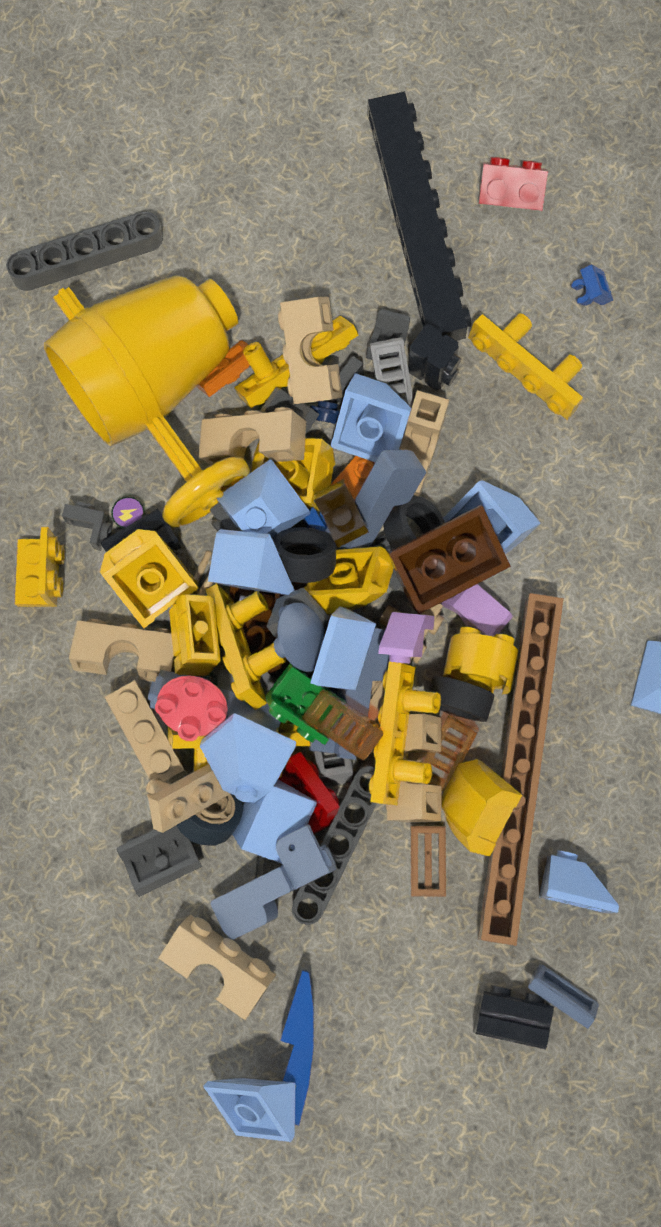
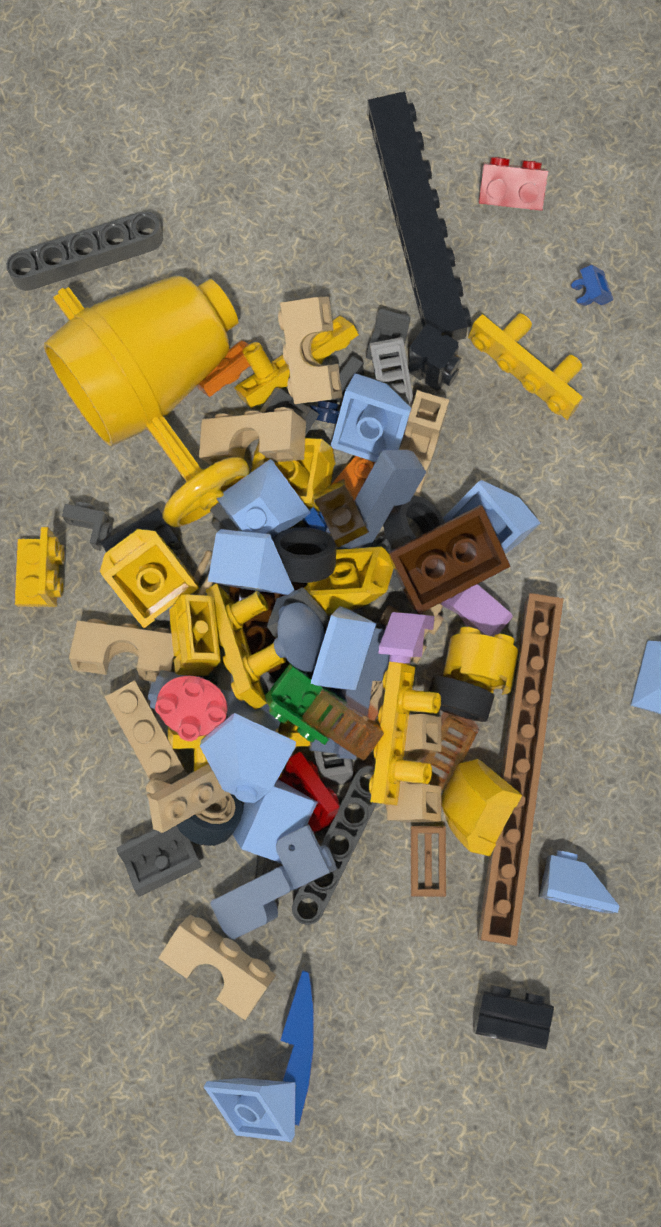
(127, 511): medium lavender tile -> none
(564, 996): sand blue tile -> none

